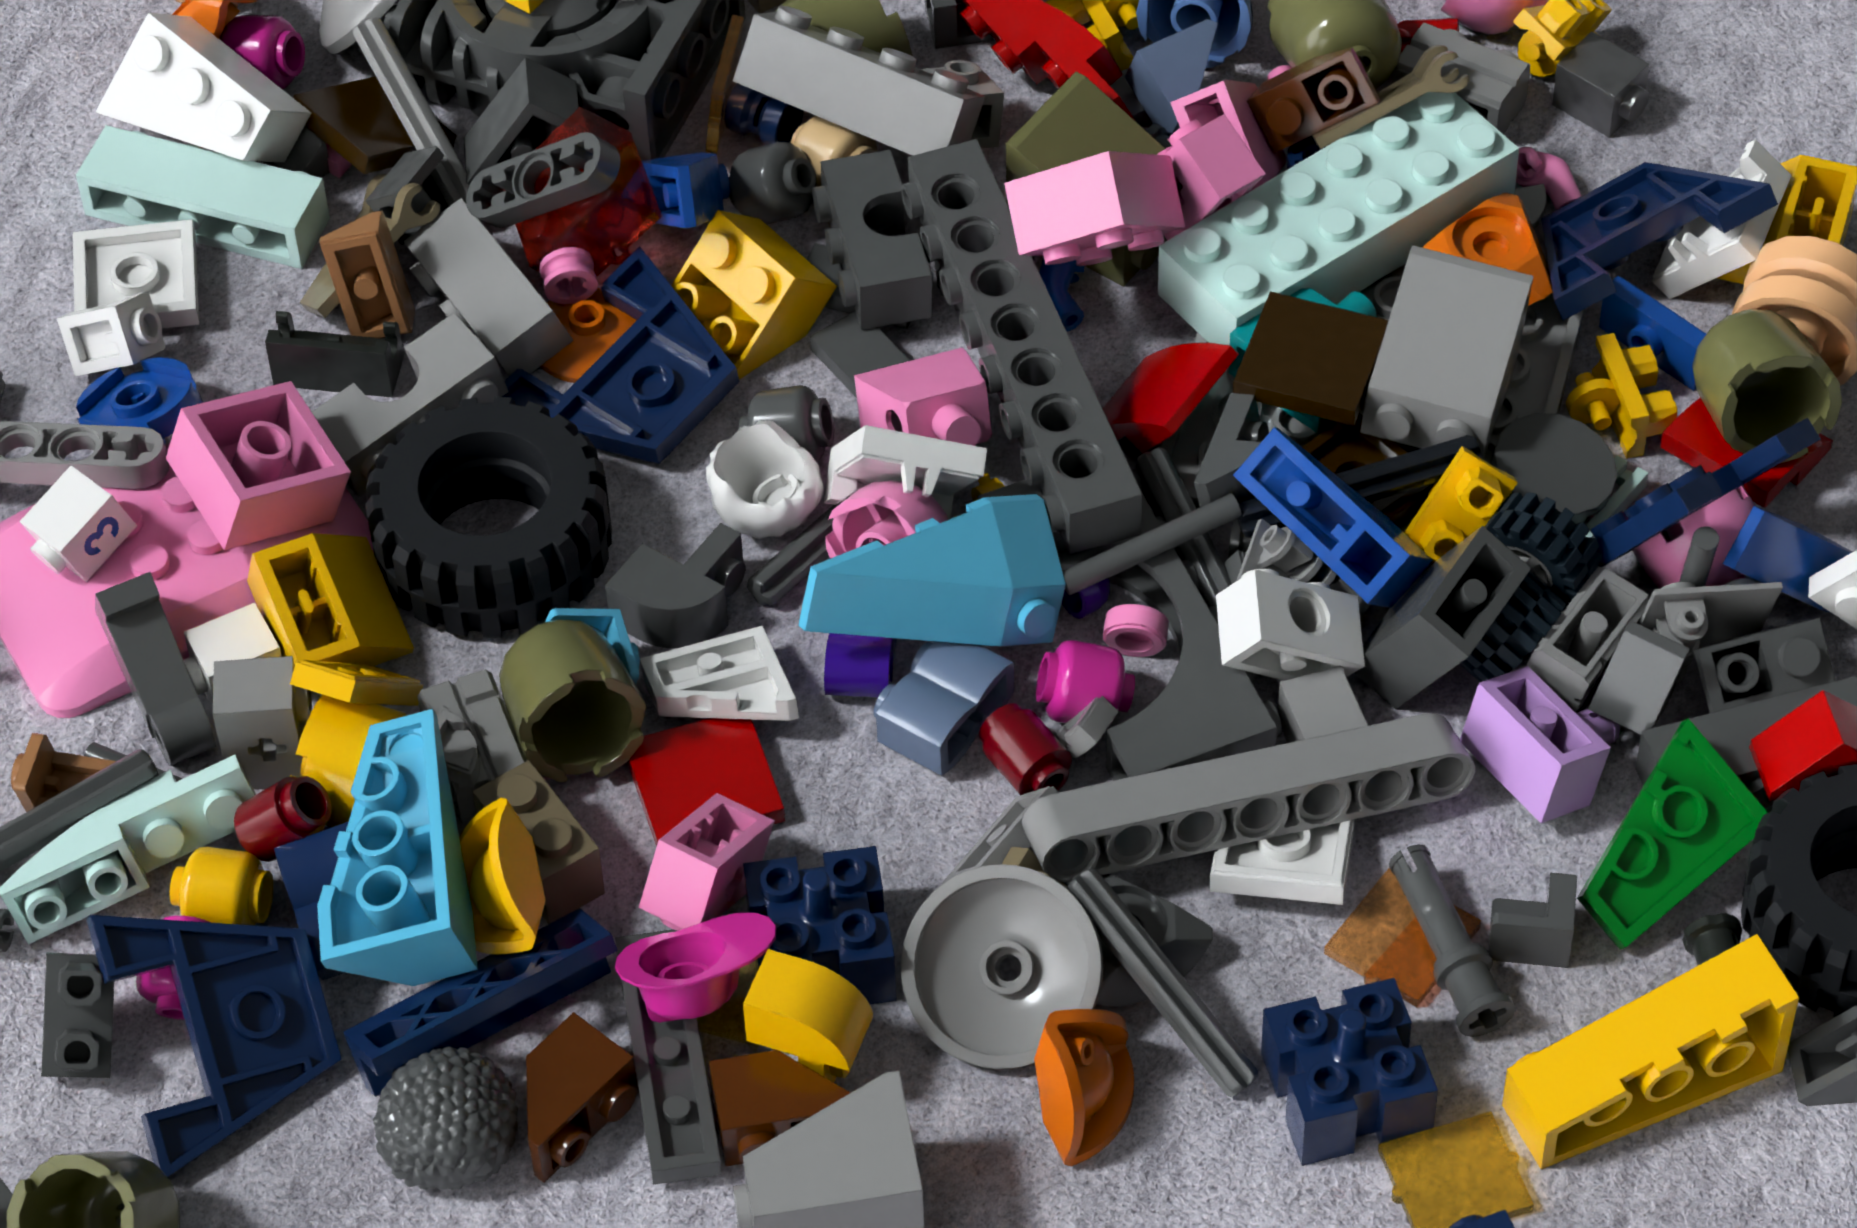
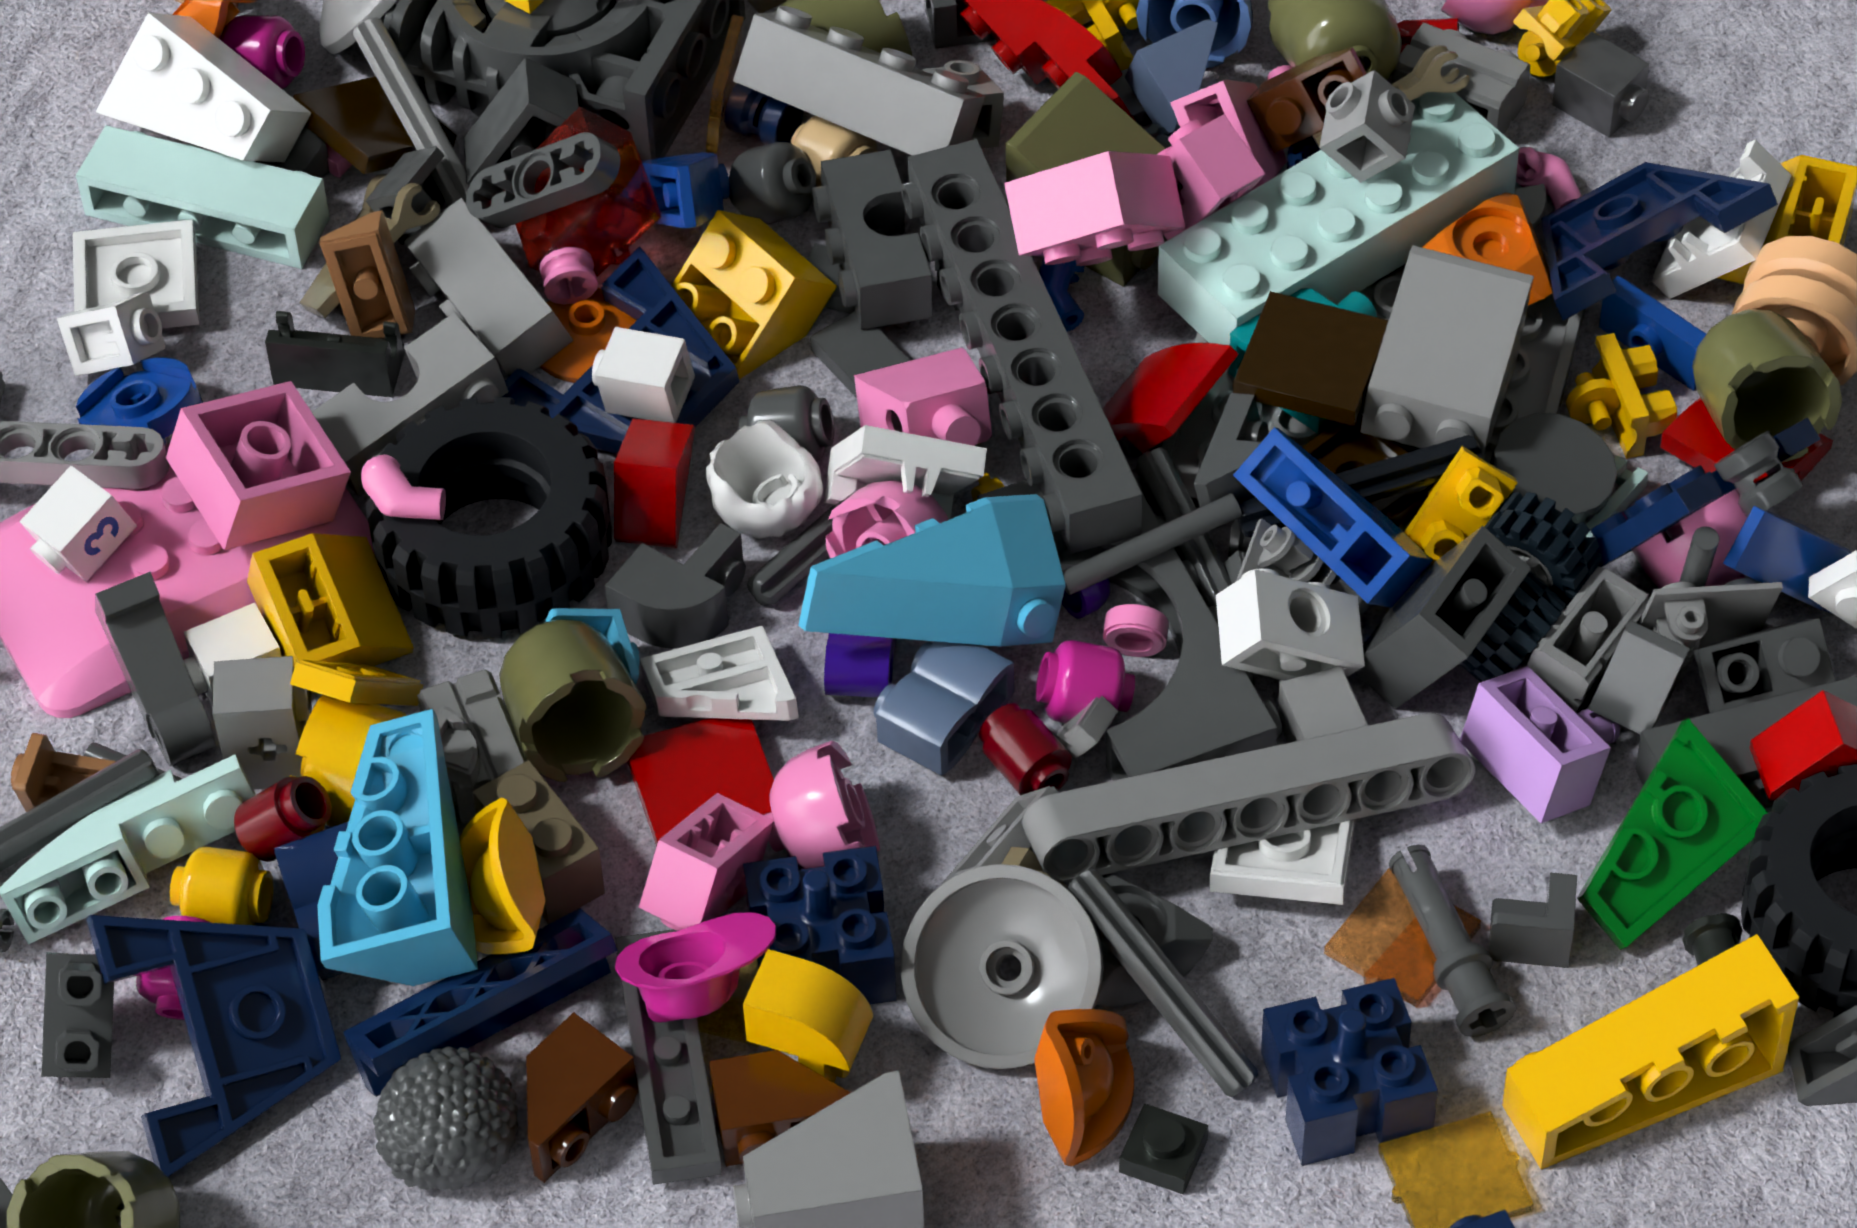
(396, 496): none -> bright pink arm
(643, 375): none -> white brick
(651, 482): none -> red slope
(818, 807): none -> bright pink cylinder
(1163, 1148): none -> pearl dark grey plate
(1367, 126): none -> light grey brick
(1752, 461): none -> dark grey wheel

